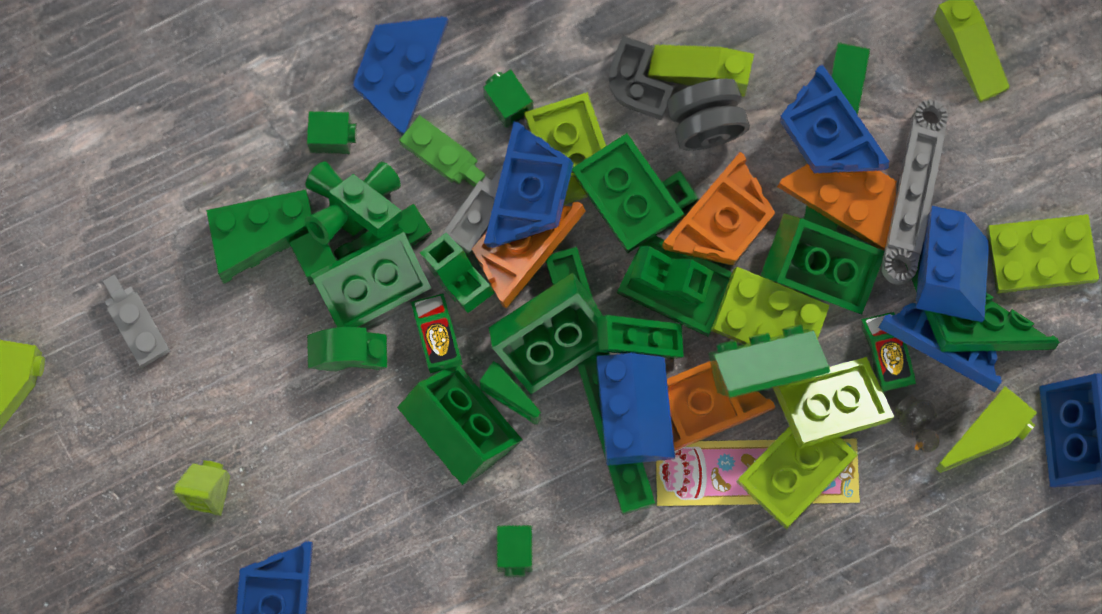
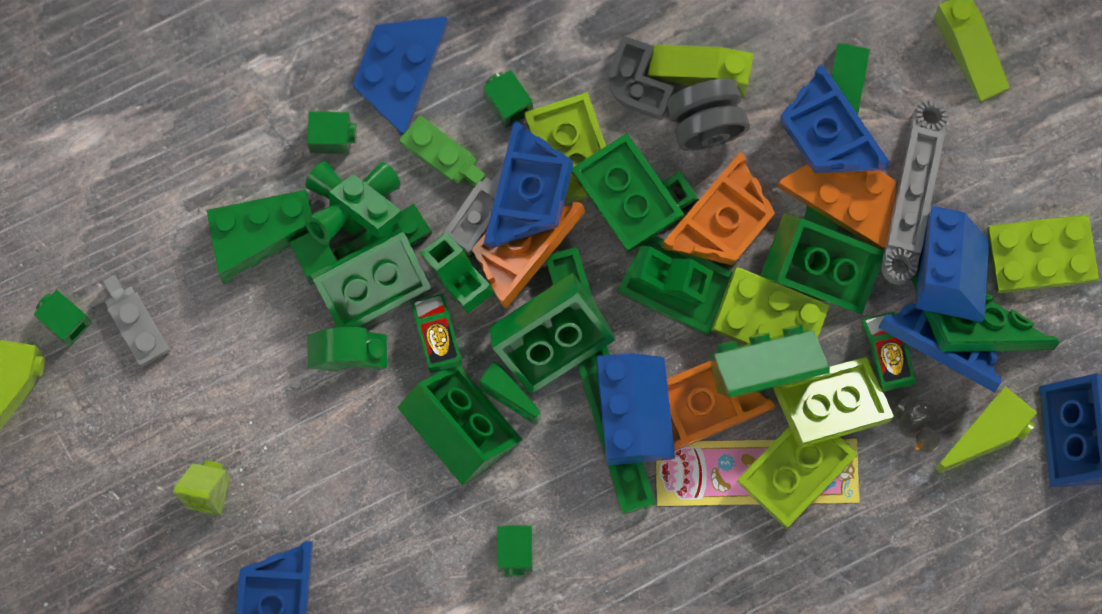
(62, 317): none -> green brick
(640, 337): green plate -> none

